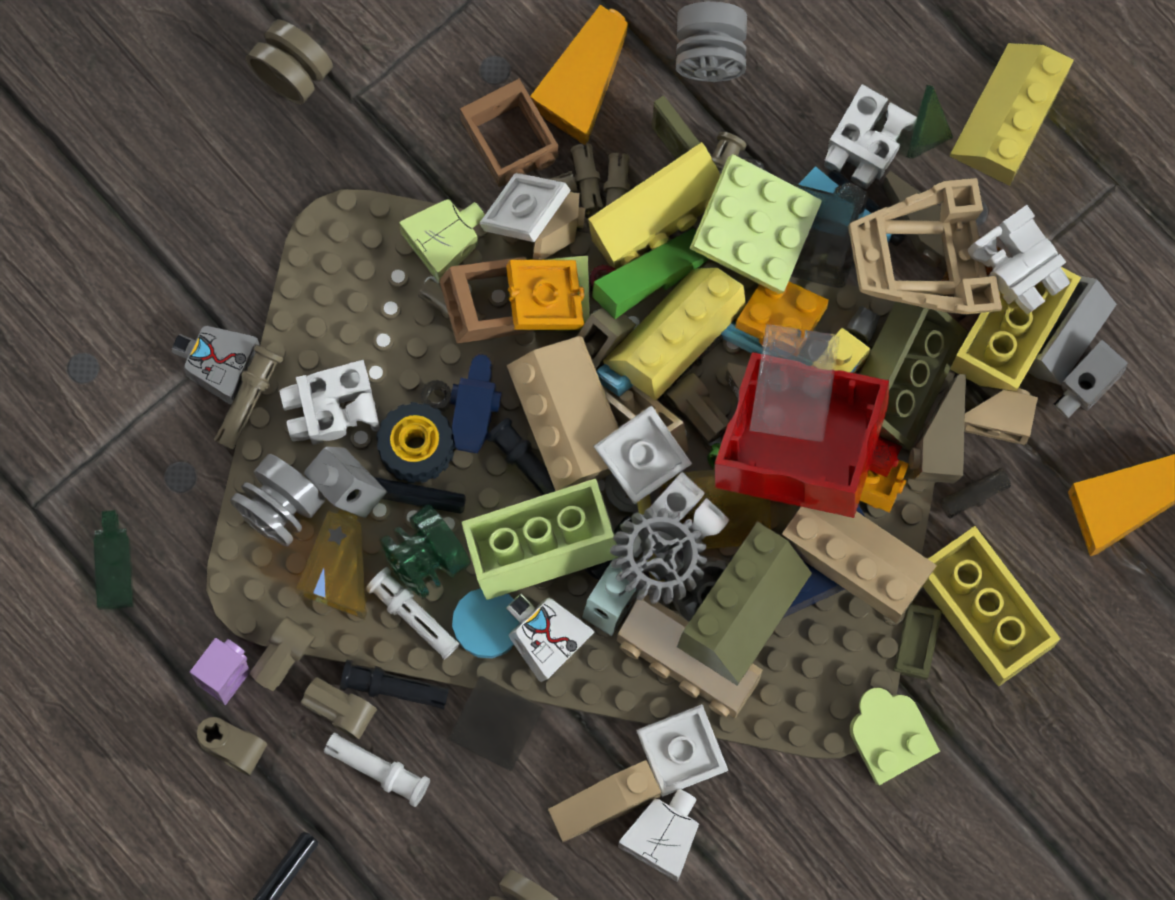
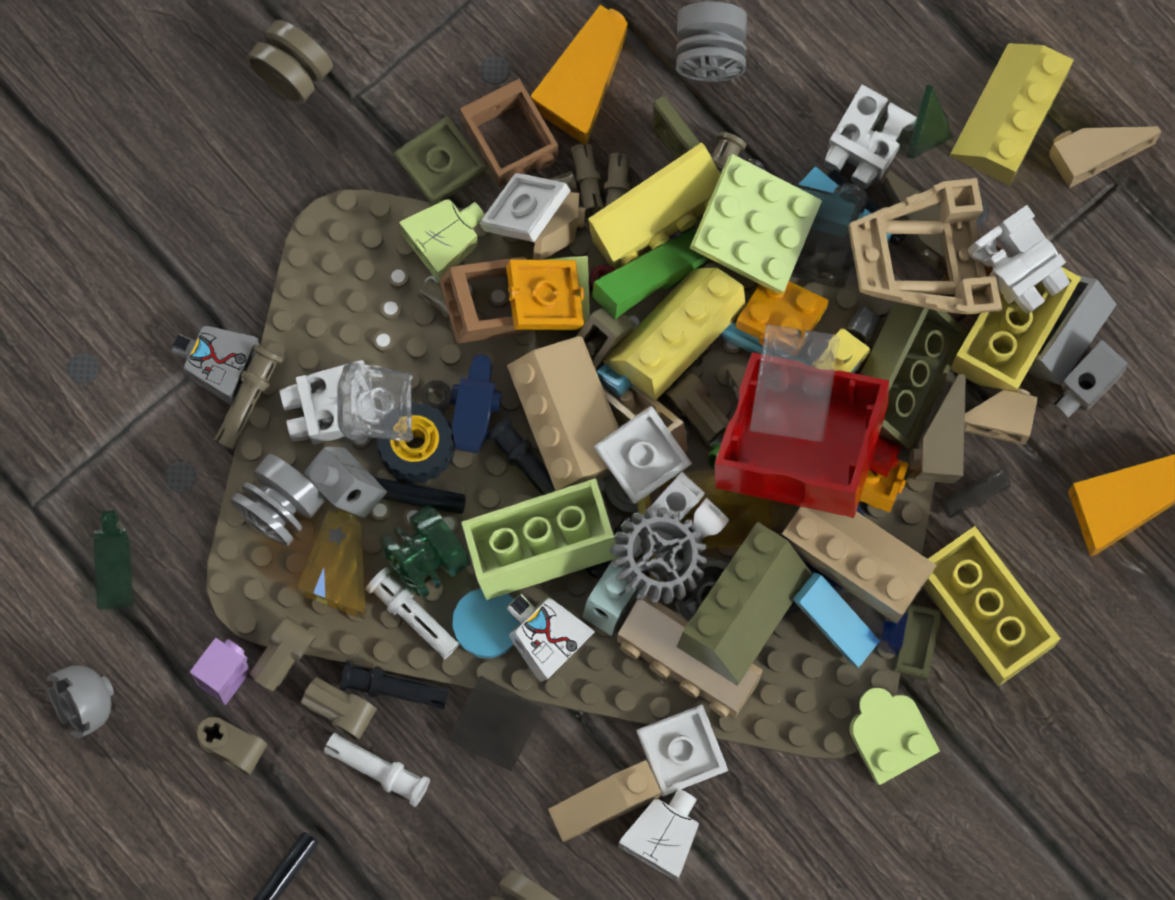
(81, 698): none -> light grey cylinder
(374, 403): none -> clear slope
(439, 161): none -> olive tile
(836, 619): none -> medium azure tile
(894, 634): none -> clear blue plate
(1097, 149): none -> tan slope

